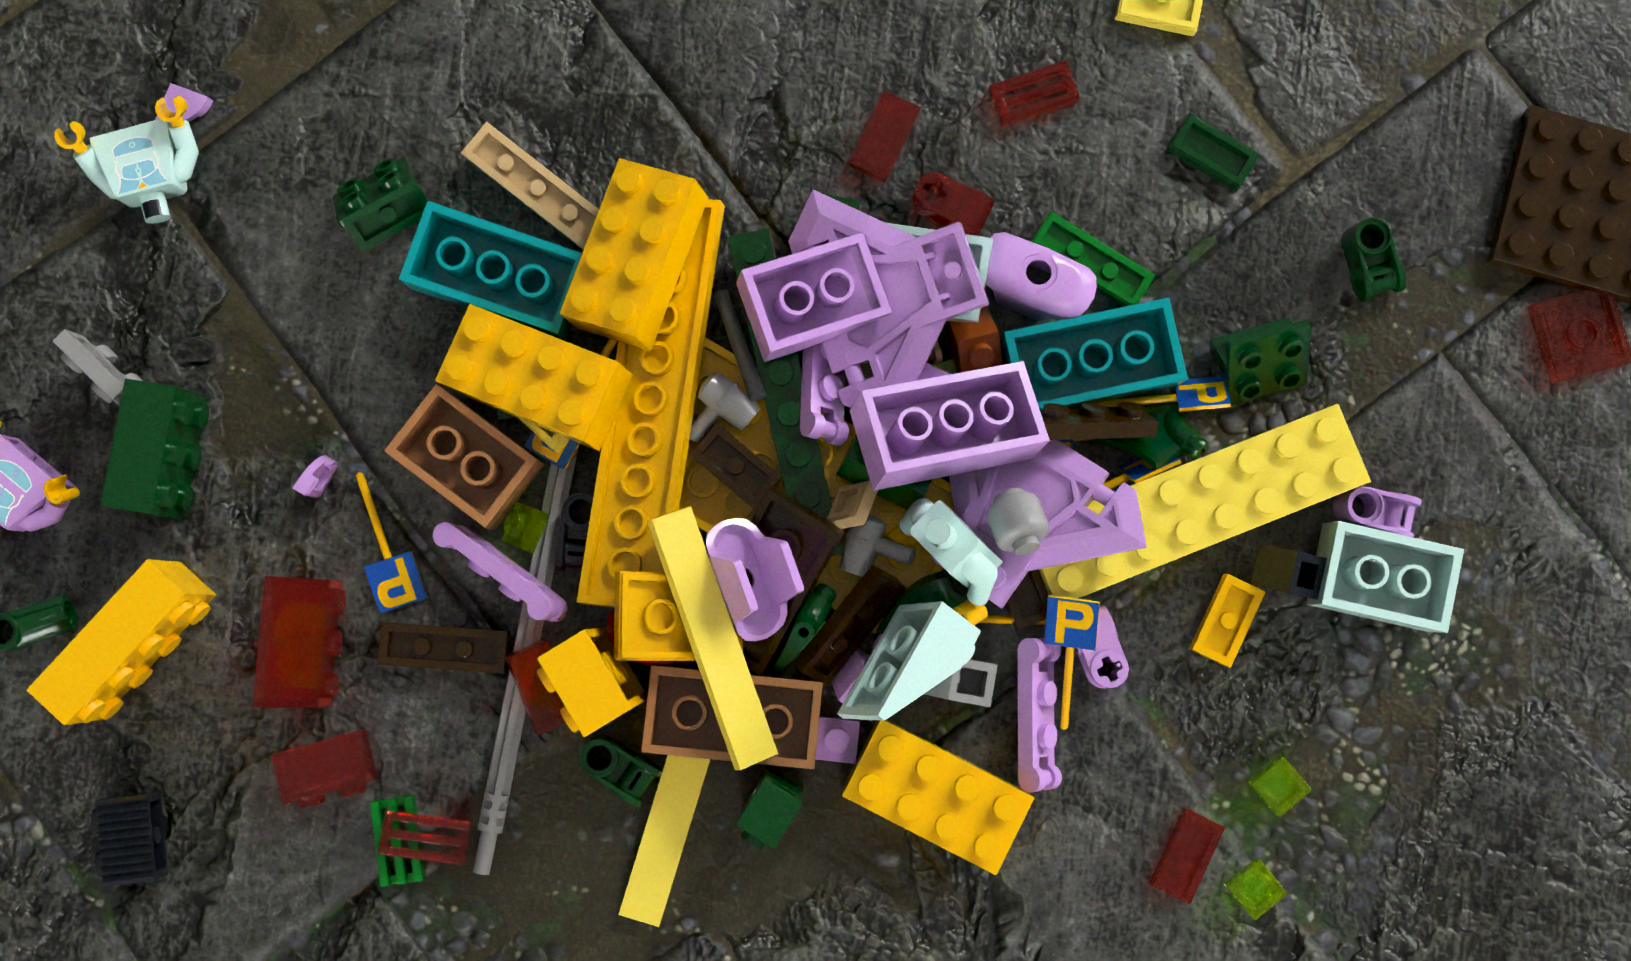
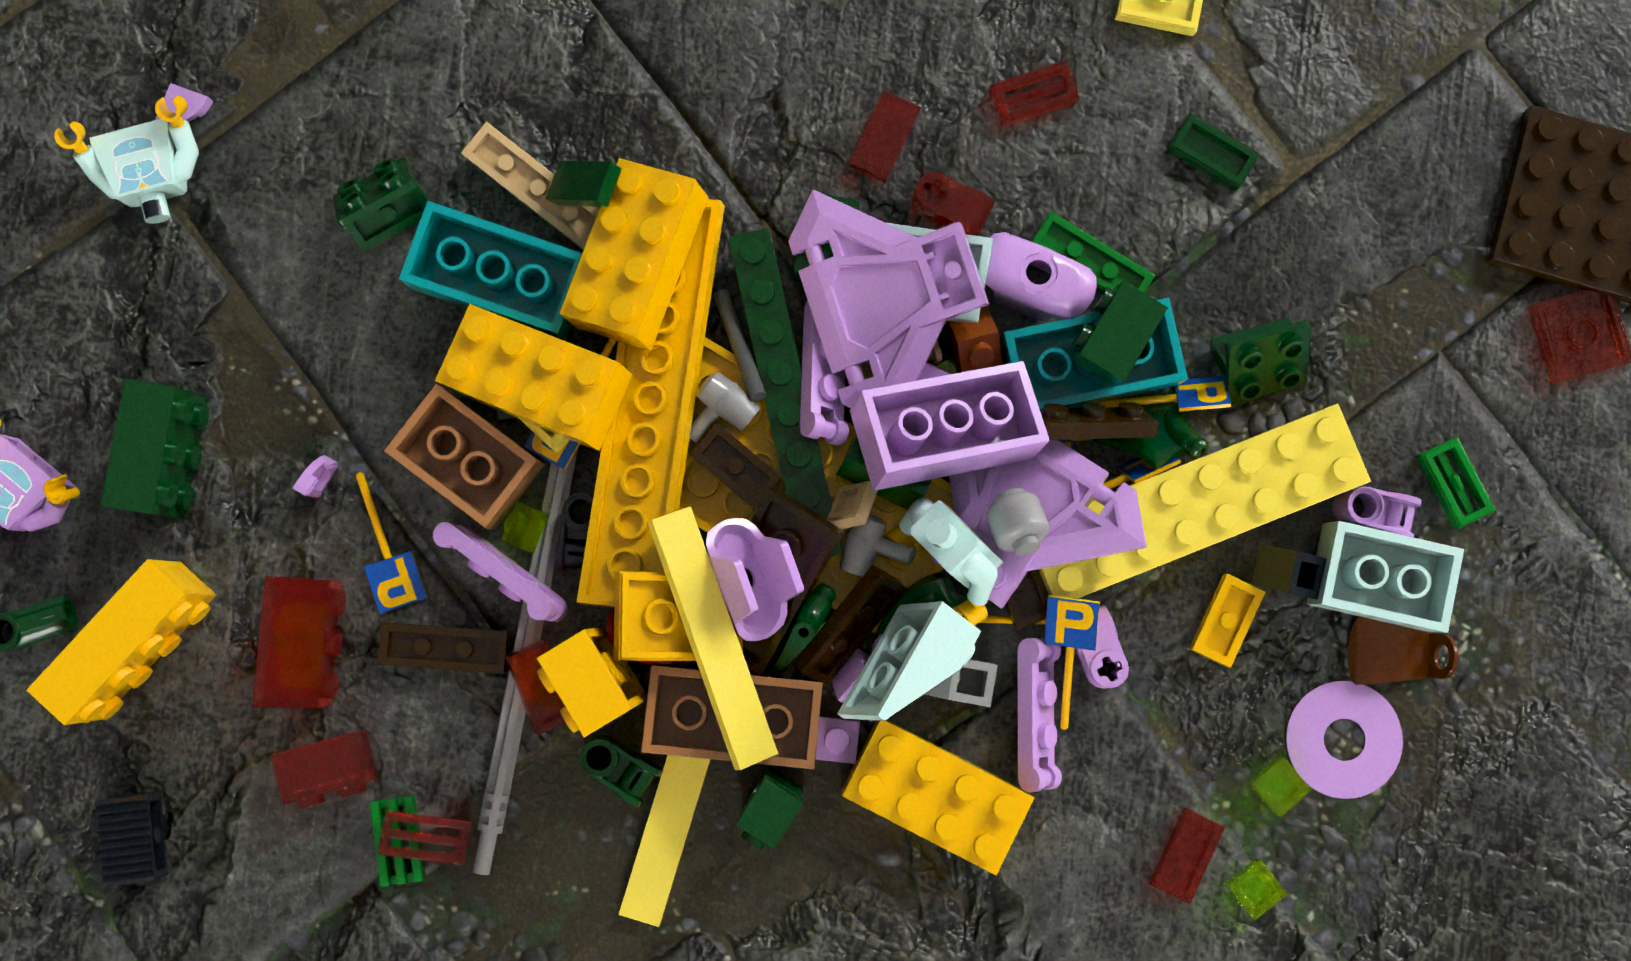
(95, 363): light grey plate -> none
(583, 183): none -> dark green tile
(812, 296): lavender slope -> none
(1118, 332): none -> dark green brick
(1371, 263): dark green piece -> none
(1381, 732): none -> lavender sticker
(1396, 653): none -> reddish brown piece
(1441, 489): none -> green tile

